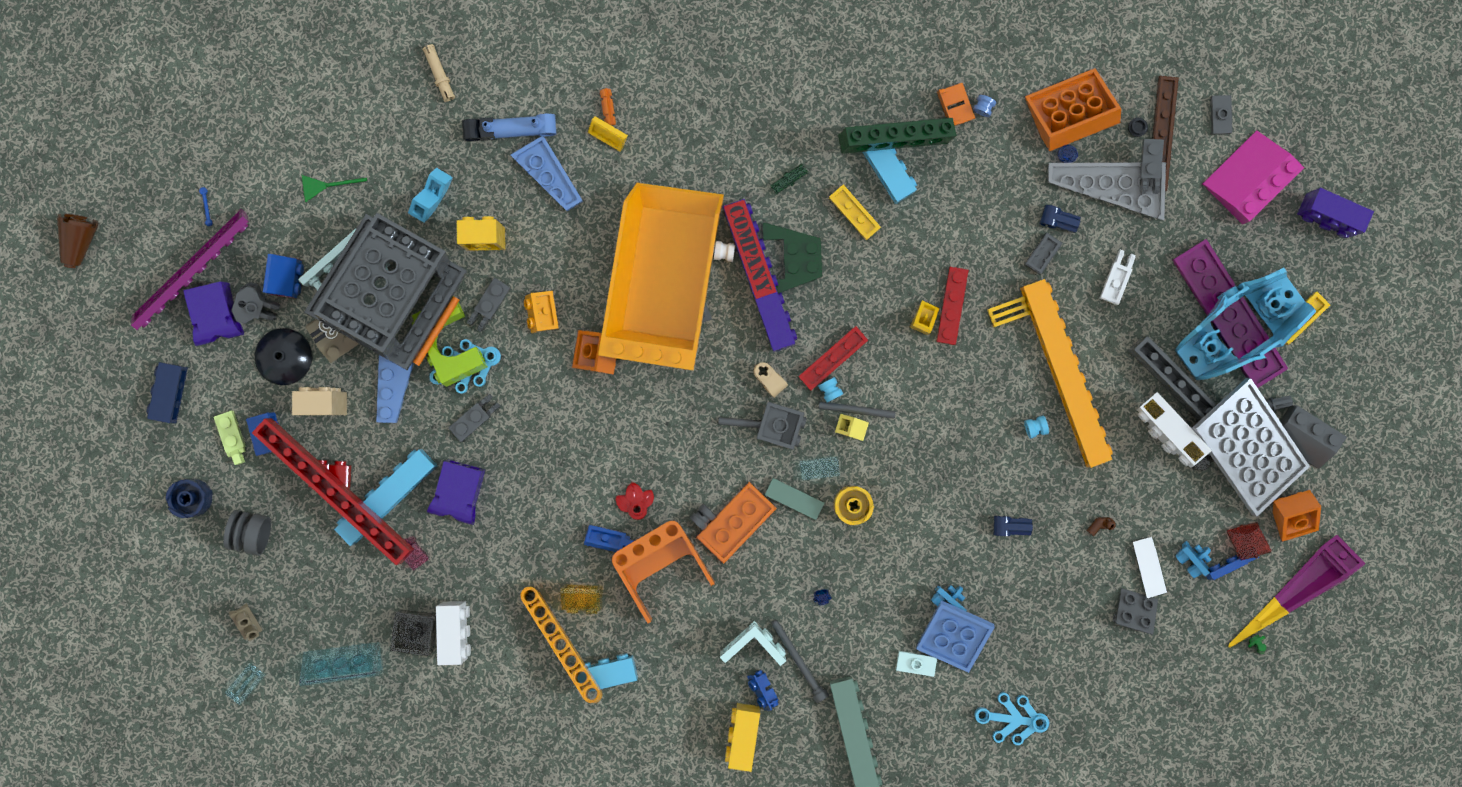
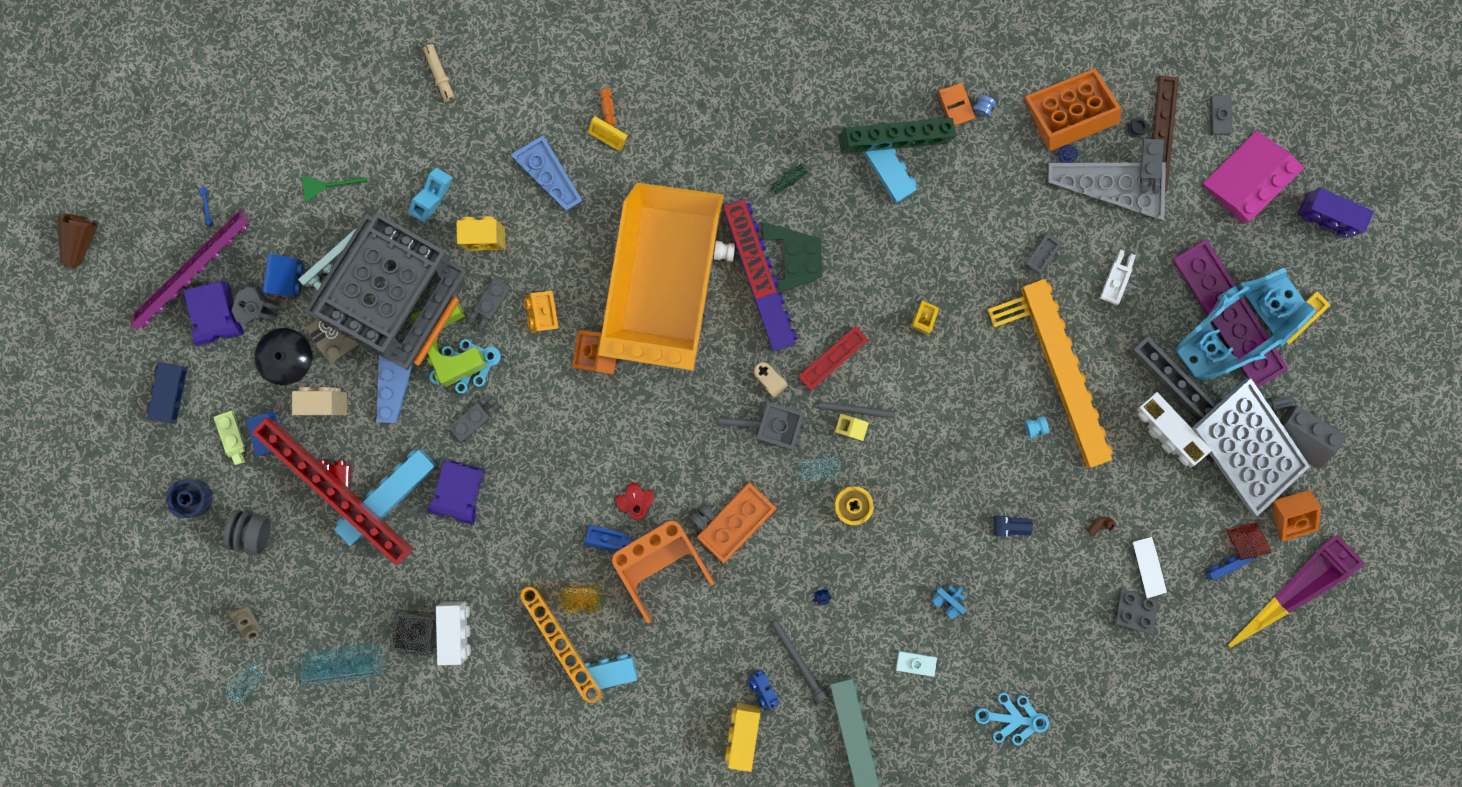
(417, 556): clear pink bracket -> none
(493, 128): medium blue piece -> none
(764, 638): light aqua bracket -> none
(794, 498): sand green tile -> none
(830, 389): medium azure wheel -> none
(854, 212): yellow plate -> none
(952, 305): red plate -> none
(955, 636): medium blue plate -> none
(1055, 218): dark blue piece -> none
(1199, 566): dark azure hips -> none
(1257, 641): green plate -> none

